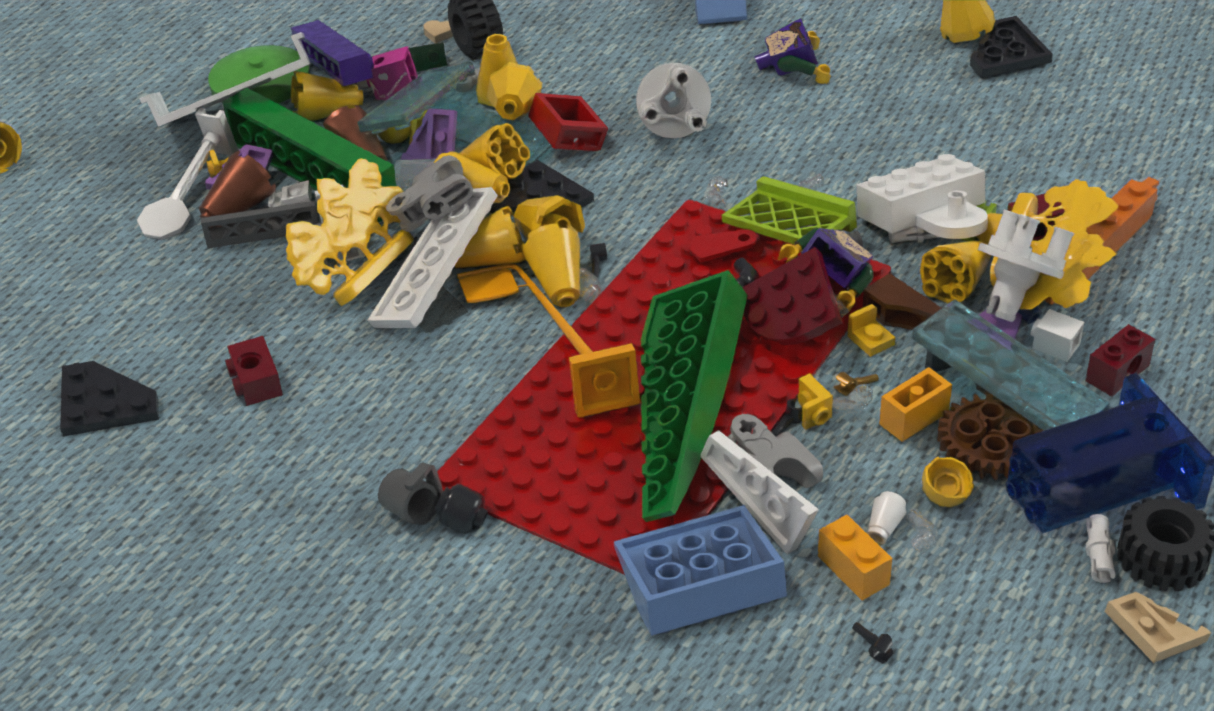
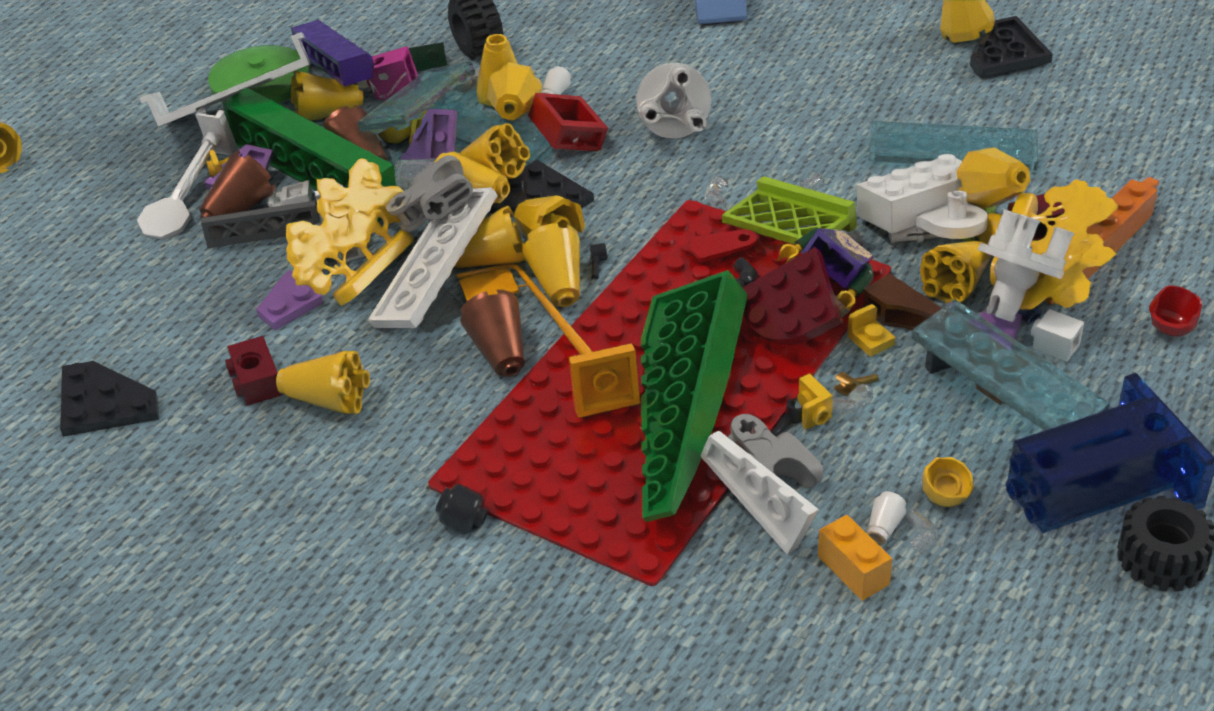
(287, 302): none -> medium lavender wing
(327, 382): none -> yellow cone
(410, 495): dark grey piece -> none
(437, 31): tan tile -> none
(496, 330): none -> copper cone
(556, 81): none -> white cone
(591, 283): clear arm -> none
(701, 569): medium blue slope -> none
(793, 51): torso -> none
(880, 646): black hand -> none
(915, 404): light orange brick -> none
(925, 142): none -> clear light blue plate
(983, 434): reddish brown gear -> none
(991, 177): none -> yellow cone
(1100, 548): white pin -> none
(1119, 356): dark red brick -> none
(1154, 627): tan wing -> none
(1175, 311): none -> red hair

